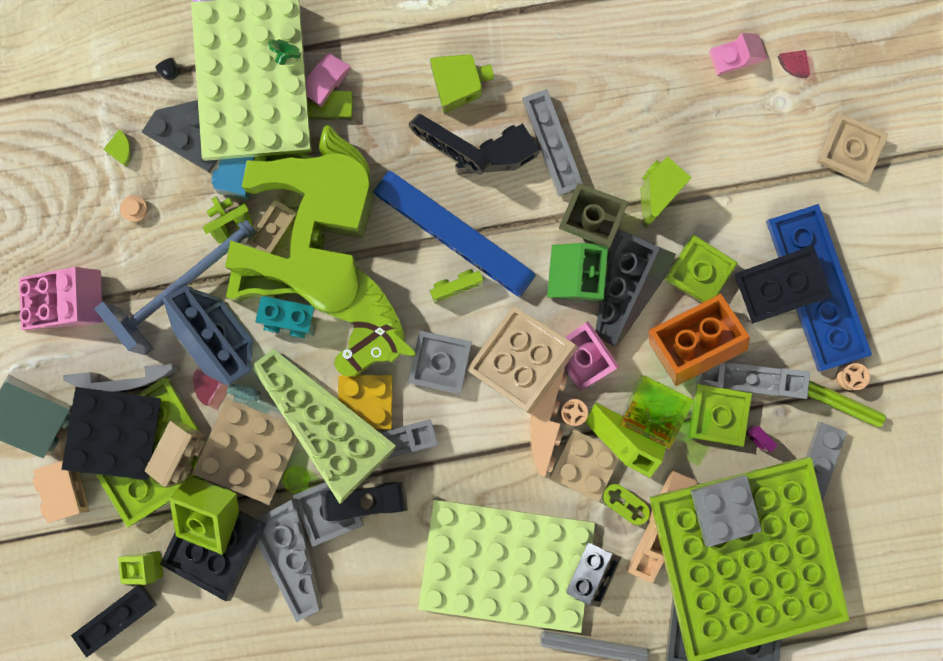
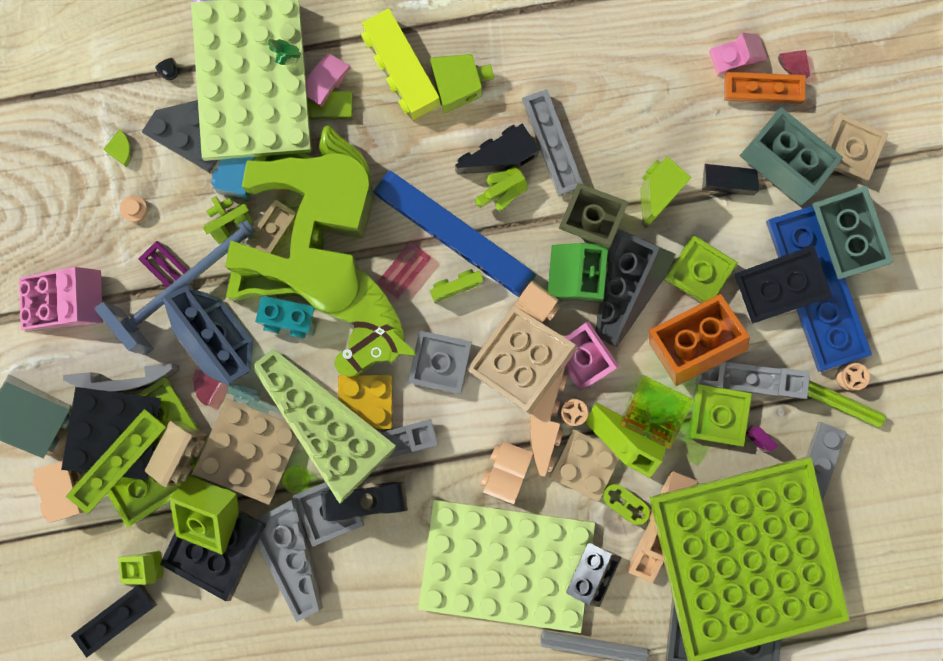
(116, 461): none -> lime plate
(151, 252): none -> magenta tile
(390, 287): none -> clear pink tile
(400, 64): none -> neon yellow brick
(450, 144): black beam -> none
(504, 189): none -> lime rock
(507, 472): none -> light nougat brick
(538, 303): none -> light nougat brick
(725, 510): light grey plate -> none
(730, 179): none -> black slope
(764, 87): none -> orange plate
(791, 156): none -> sand green slope
(852, 233): none -> sand green slope

